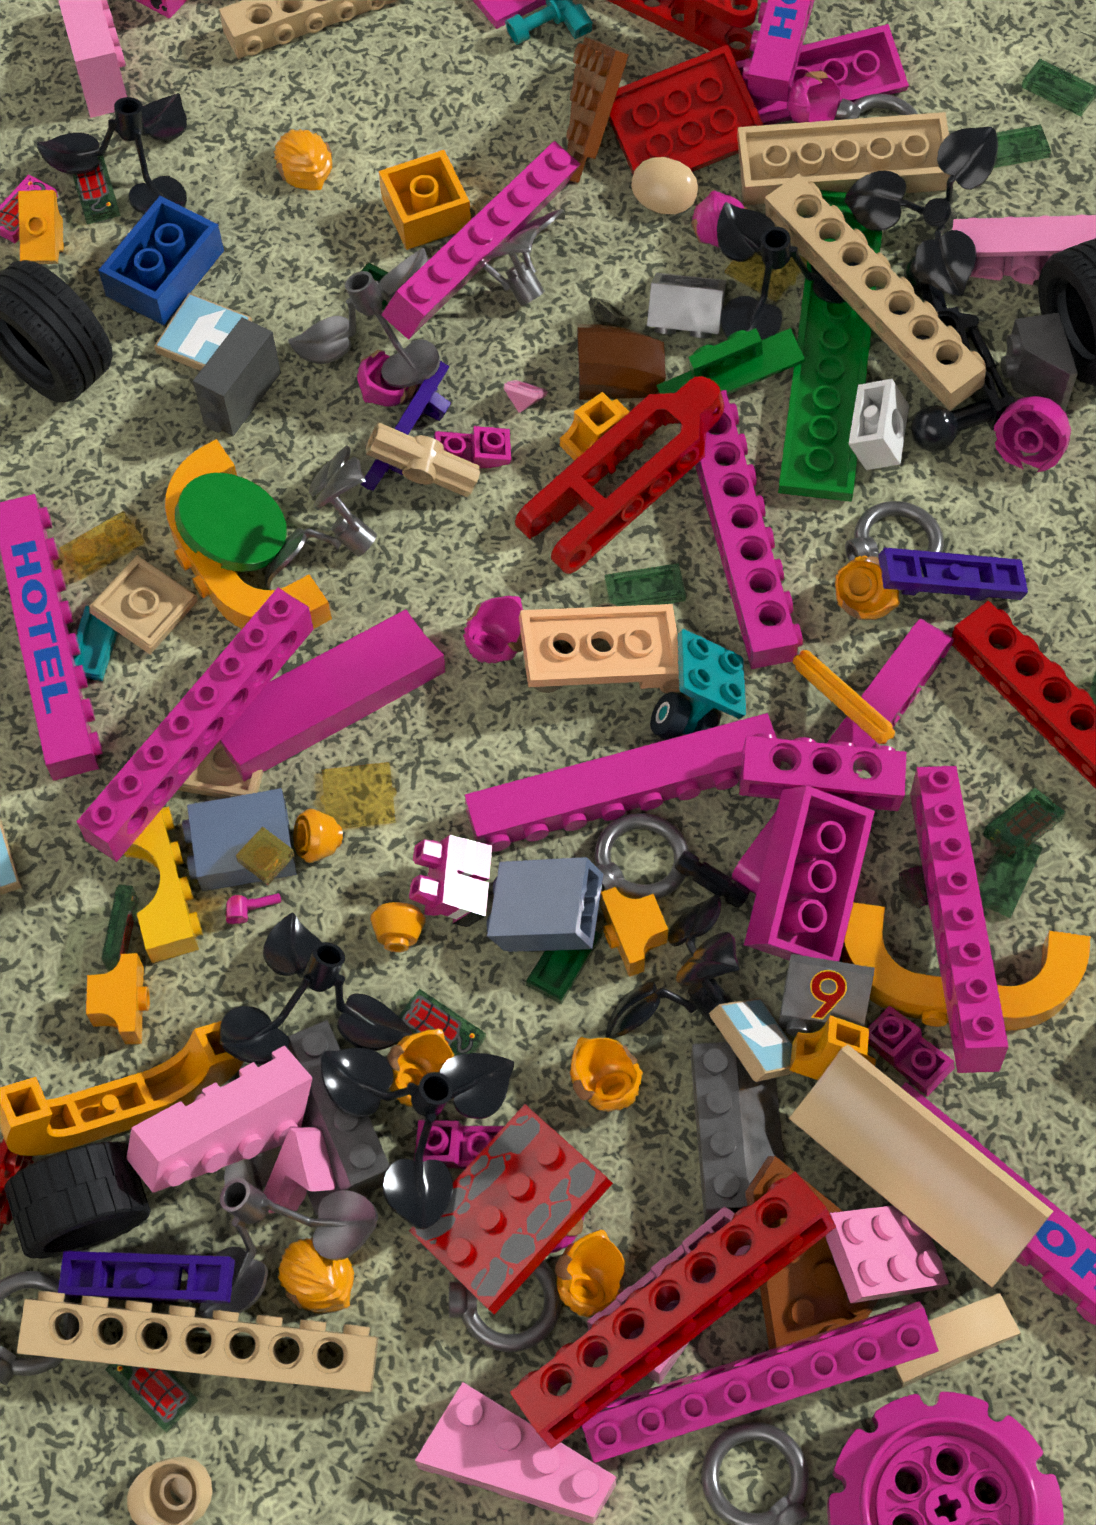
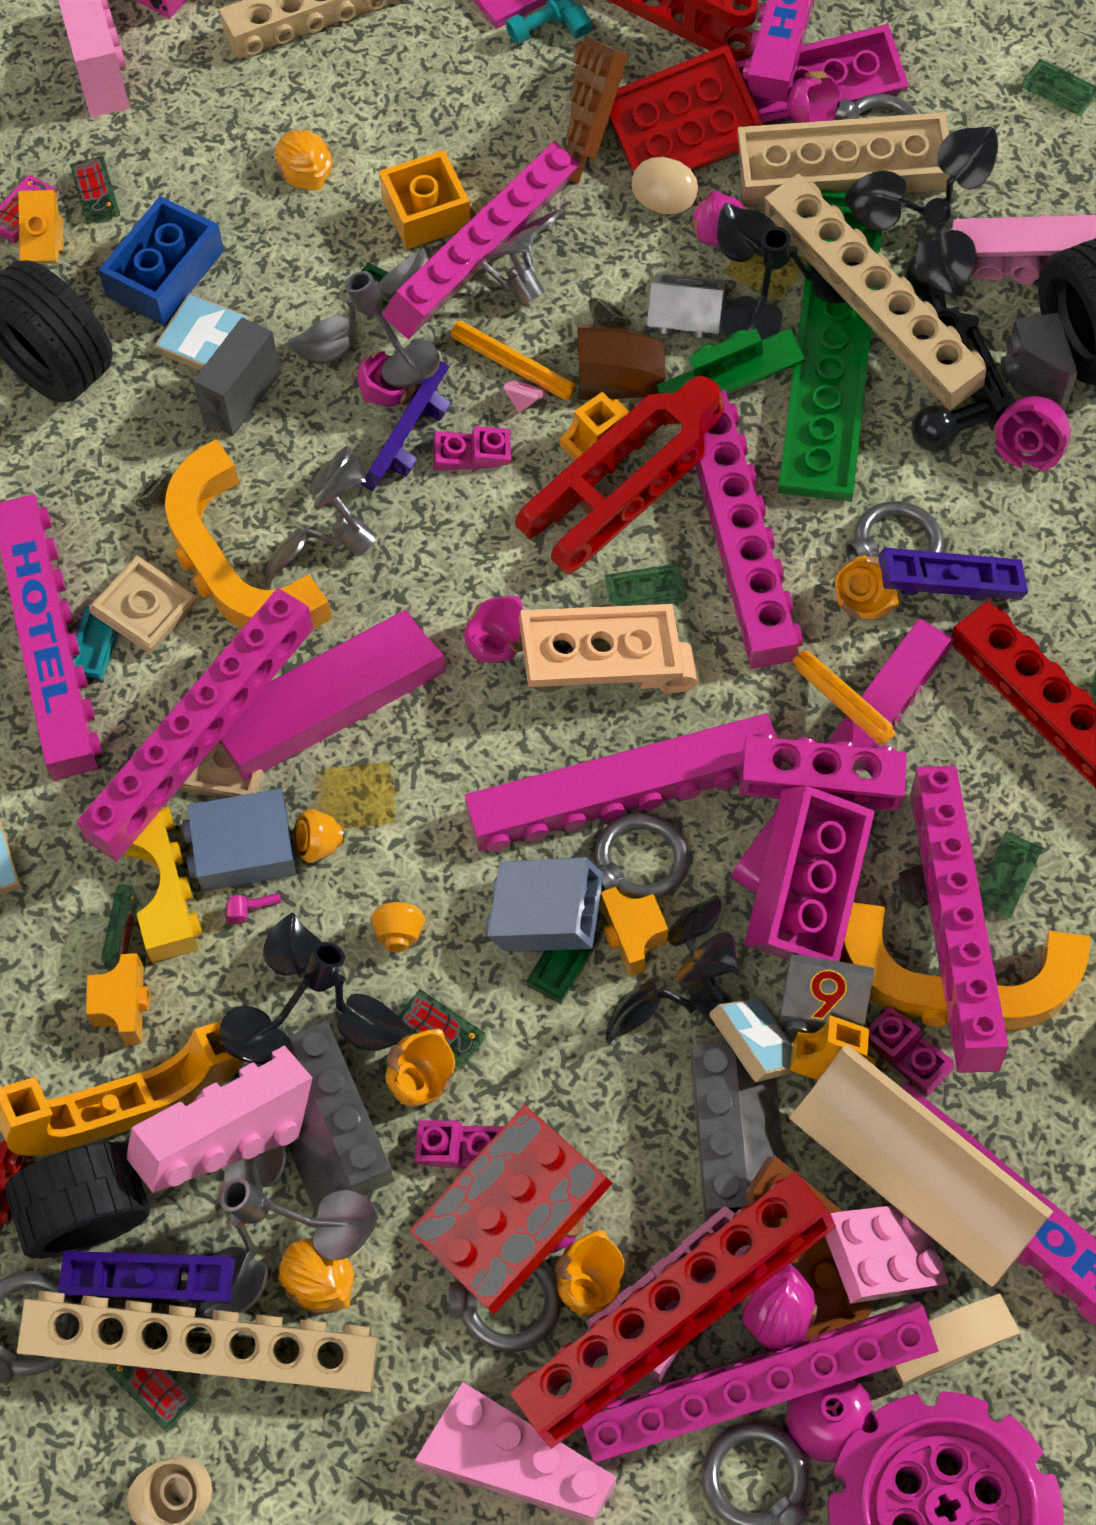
(101, 545): clear yellow plate -> none
(155, 492): none -> clear smoke slope
(160, 119): black plant -> none
(230, 521): green tile -> none
(265, 855): clear yellow plate -> none
(300, 1167): bright pink slope -> none
(422, 459): tan piece -> none
(454, 878): hips -> none
(475, 1082): black plant -> none
(513, 360): none -> light orange axle
(605, 1073): light orange hair -> none
(711, 680): teal plate -> none
(712, 879): black axle -> none
(780, 1309): none -> dark pink hair
(825, 1435): none -> dark pink cylinder
(879, 424): white brick -> none
(1021, 145): clear green tile -> none
(1023, 823): clear green tile -> none

